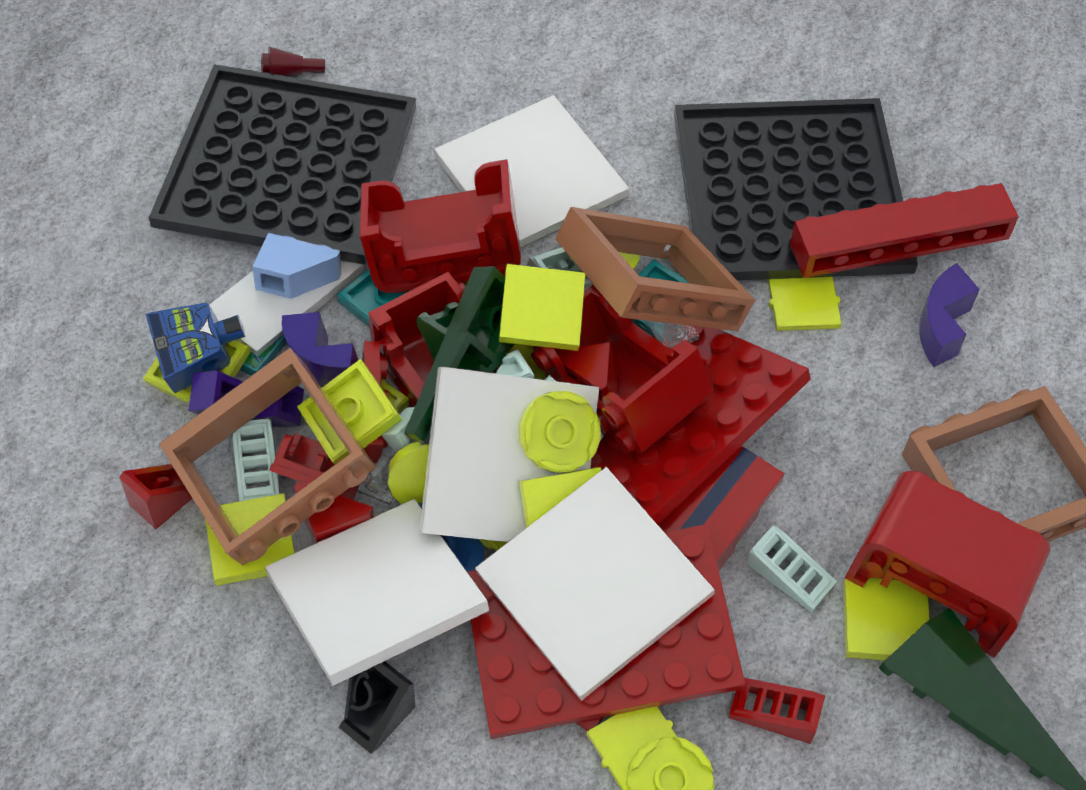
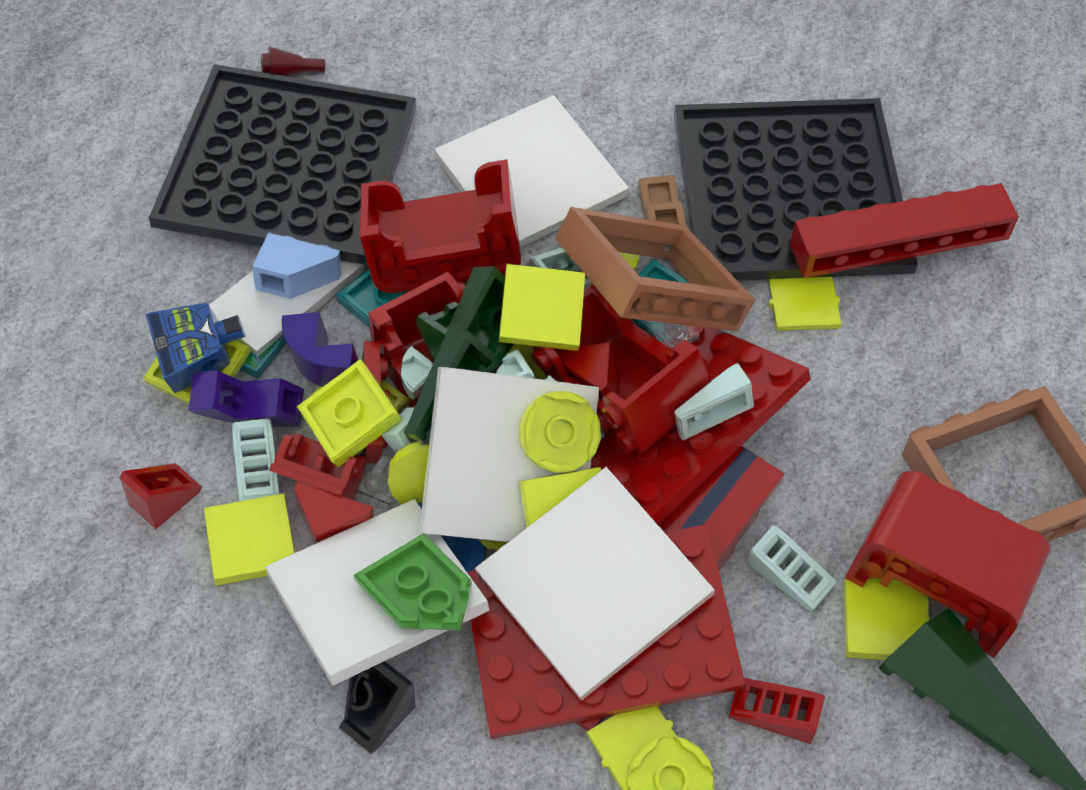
(232, 413): nougat window -> none
(414, 372): none -> light aqua tile
(418, 586): none -> bright green tile
(661, 200): none -> medium nougat slope
(716, 402): none -> light aqua slope
(948, 299): dark purple brick -> none

